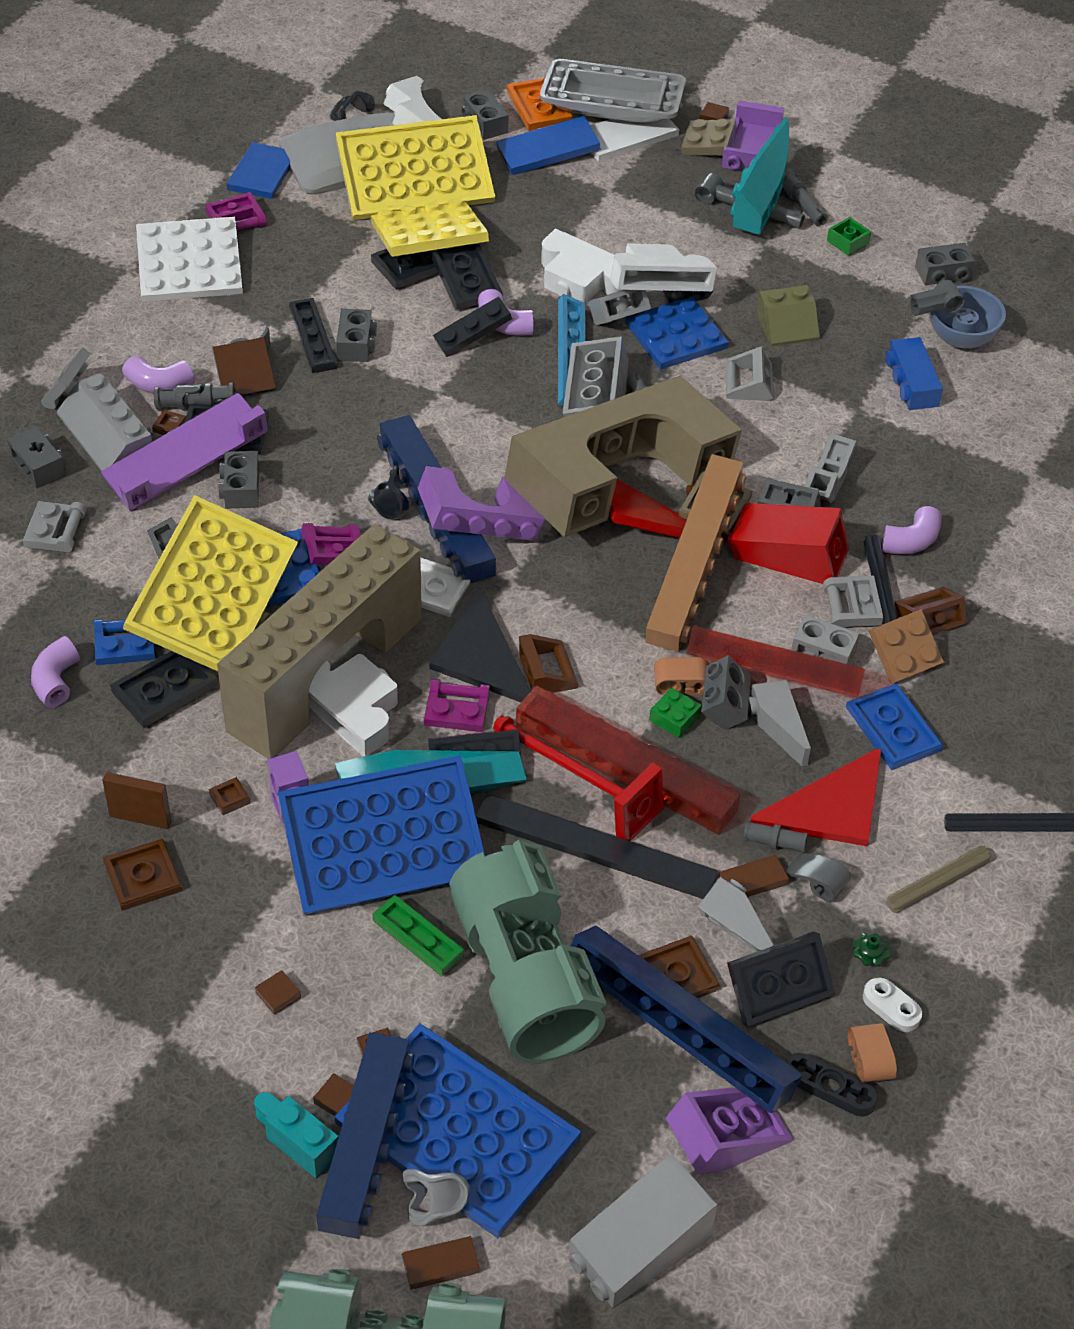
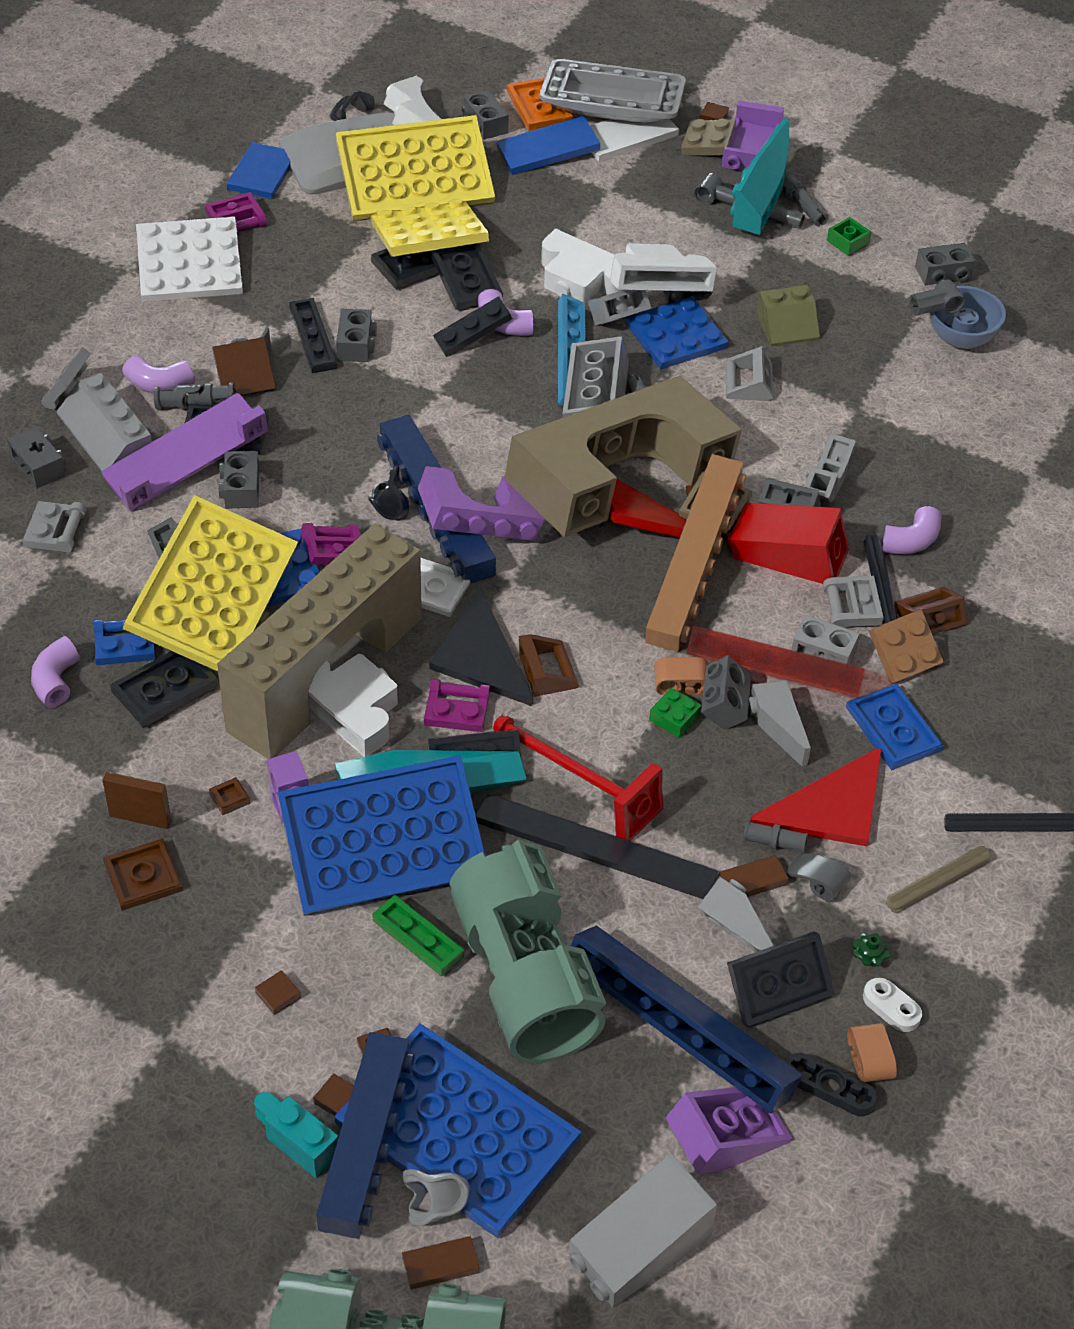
(167, 422): reddish brown tile -> none
(625, 758): clear red brick -> none
(685, 965): reddish brown tile -> none
(914, 373): blue brick -> none

